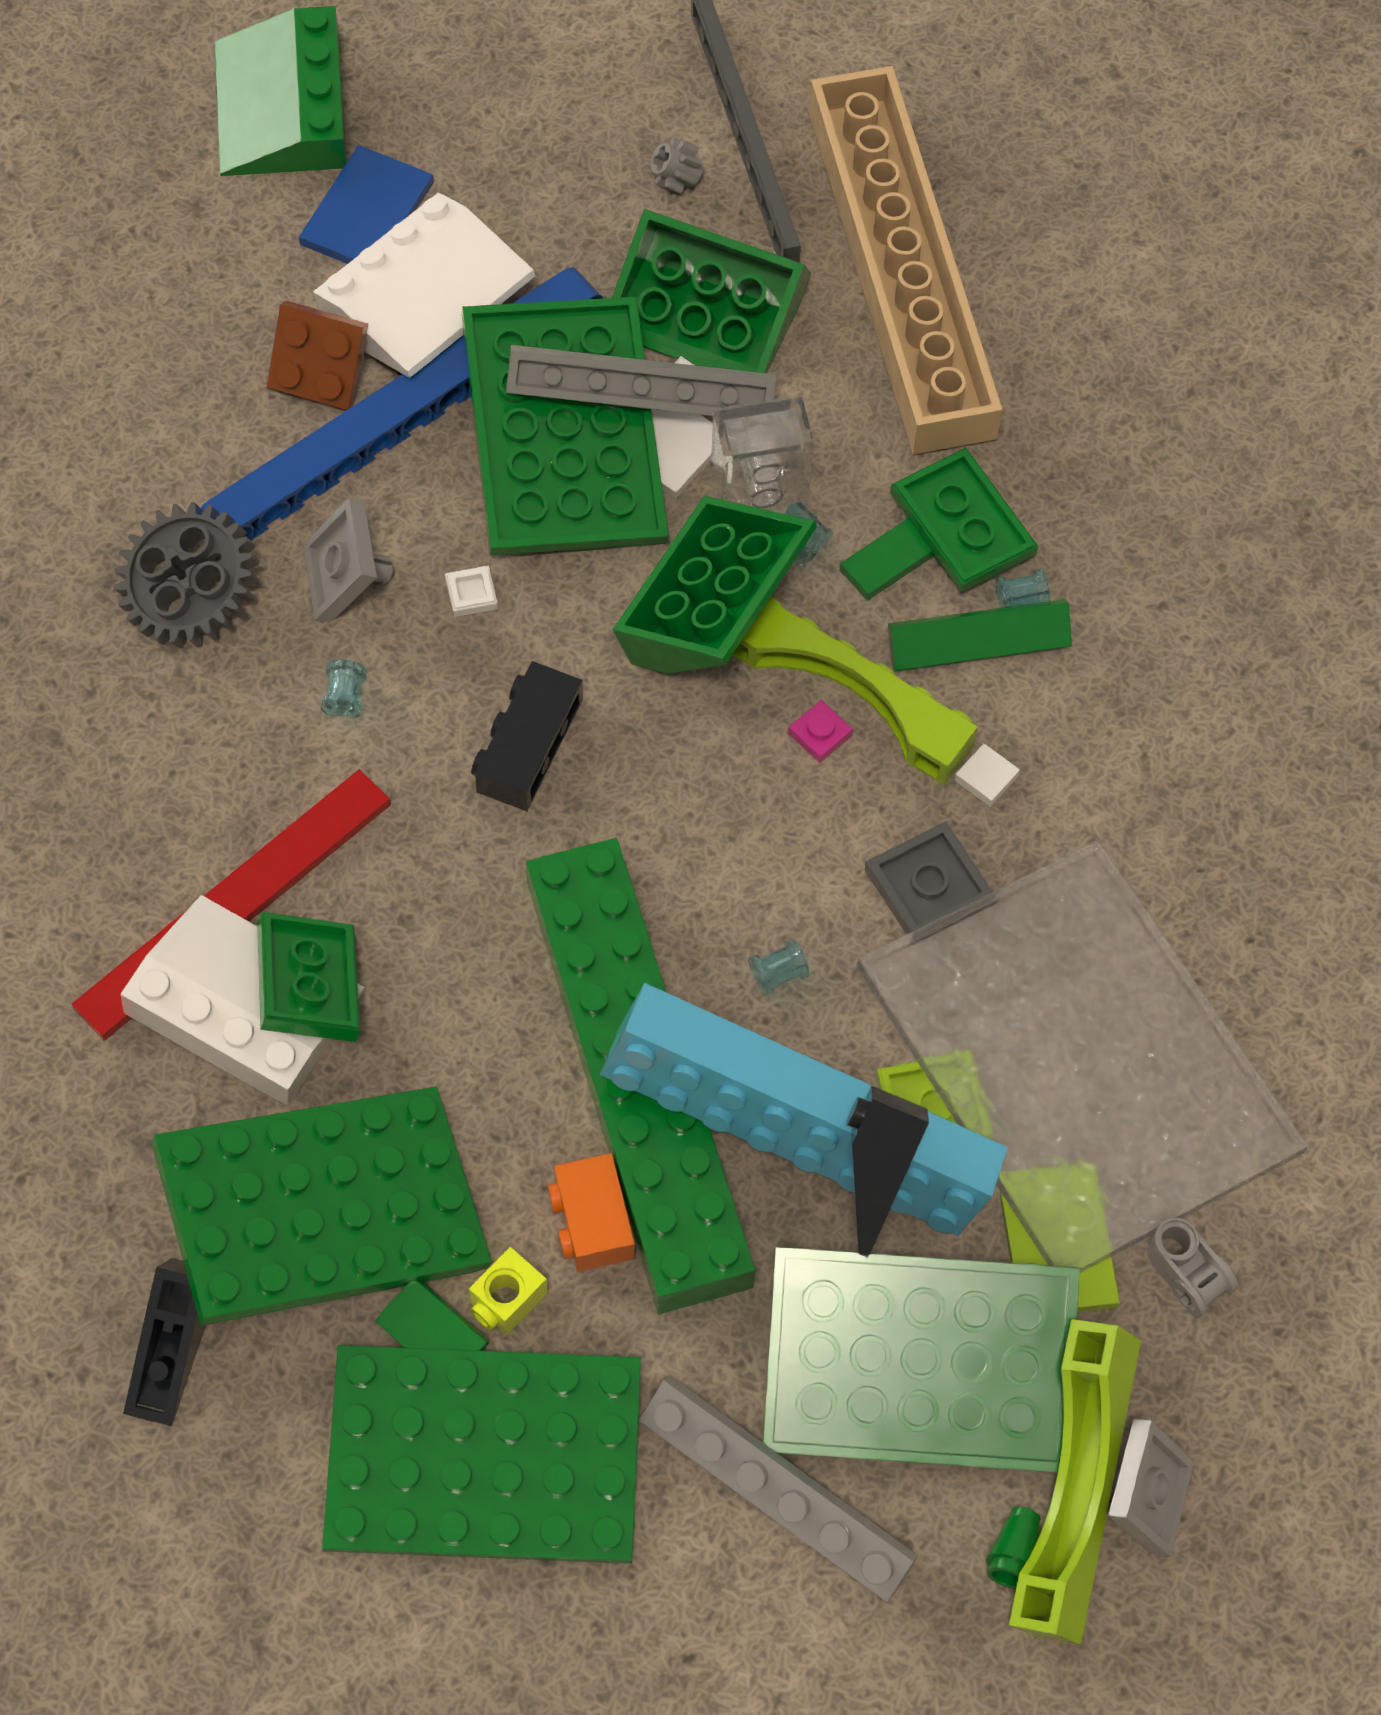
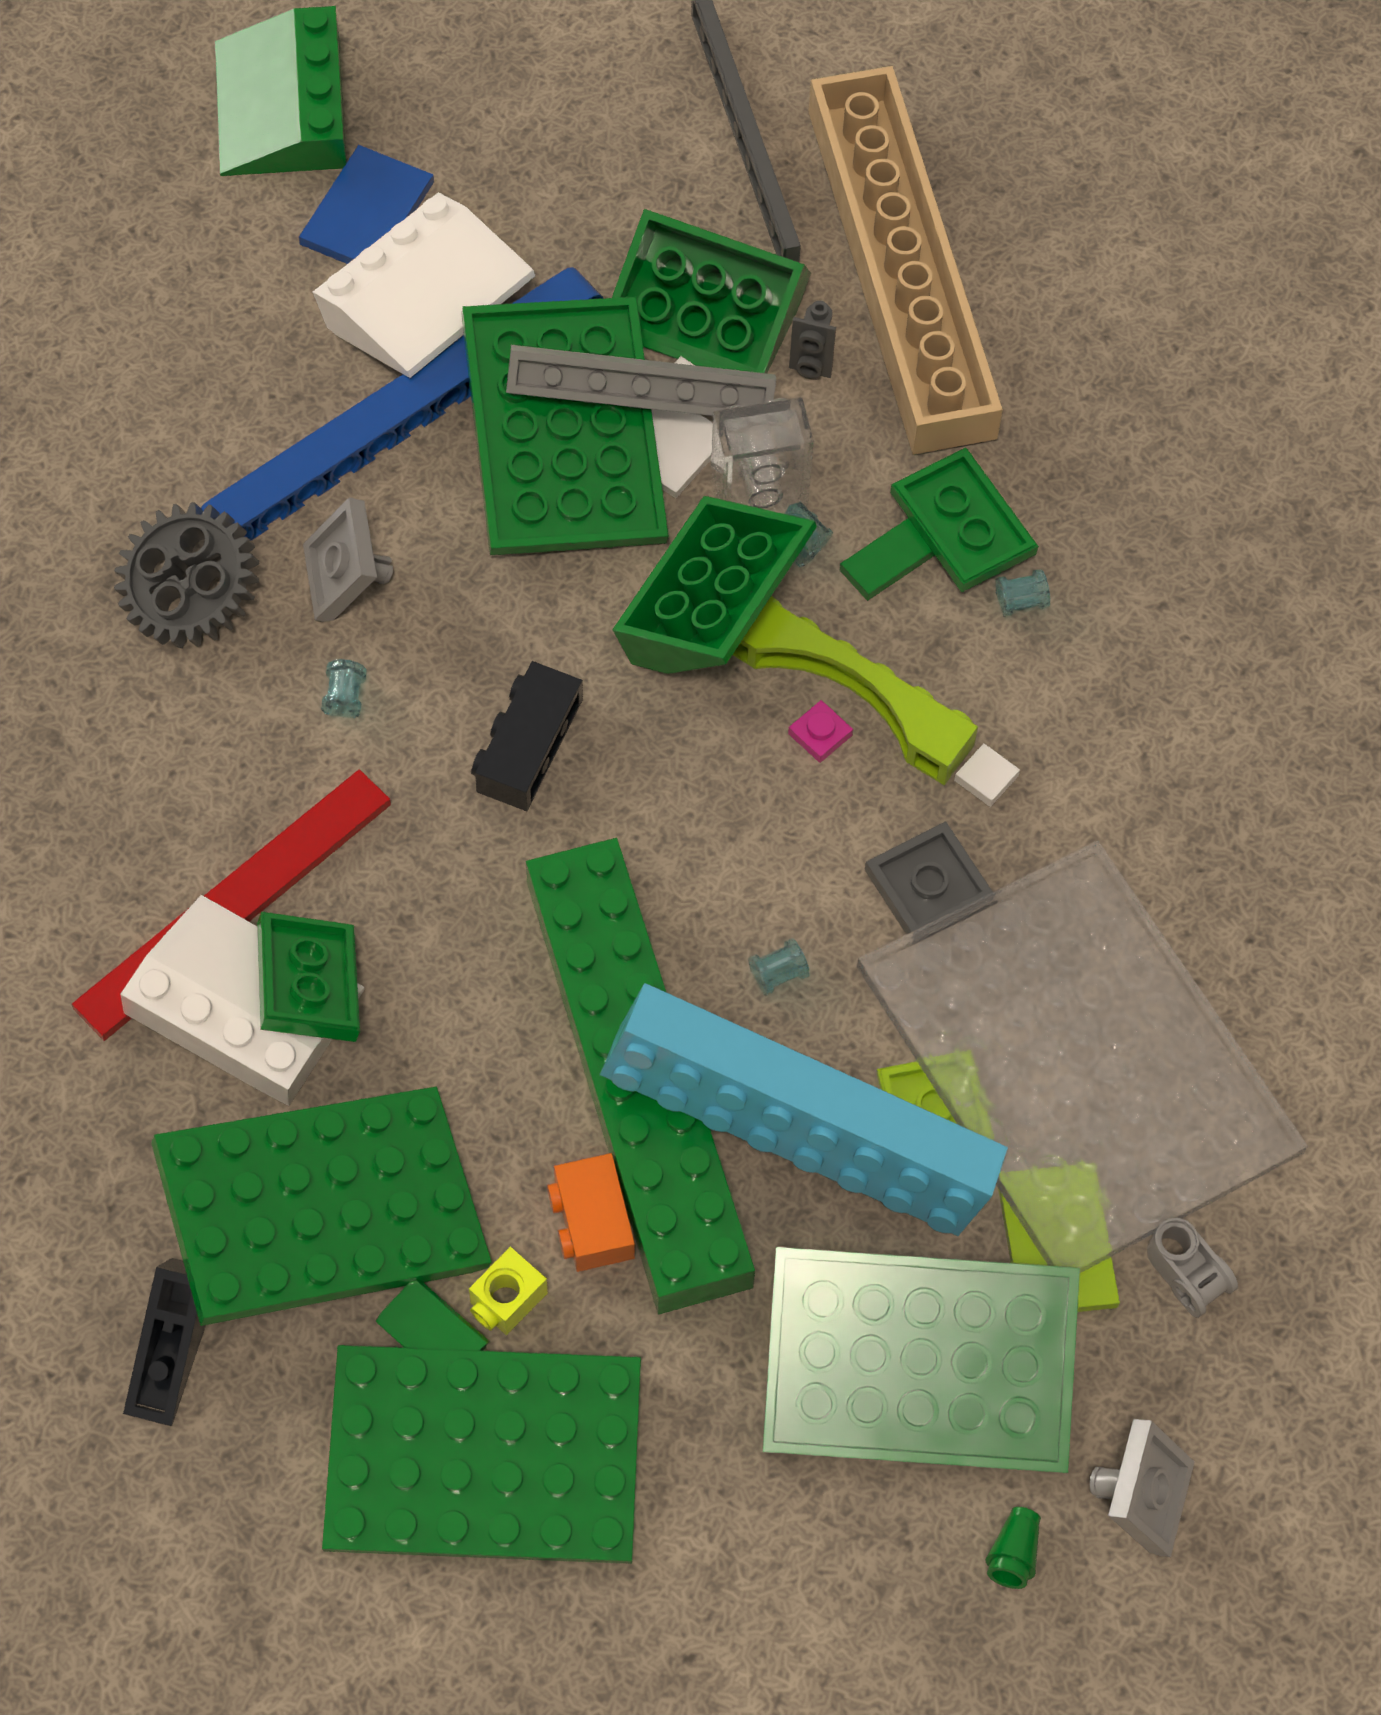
(317, 355): dark orange plate -> none
(471, 591): white tile -> none
(676, 165): light grey gear -> none
(778, 1488): light grey plate -> none
(813, 342): none -> dark grey hinge
(883, 1146): black slope -> none
(980, 634): green tile -> none
(1061, 1570): lime arch -> none

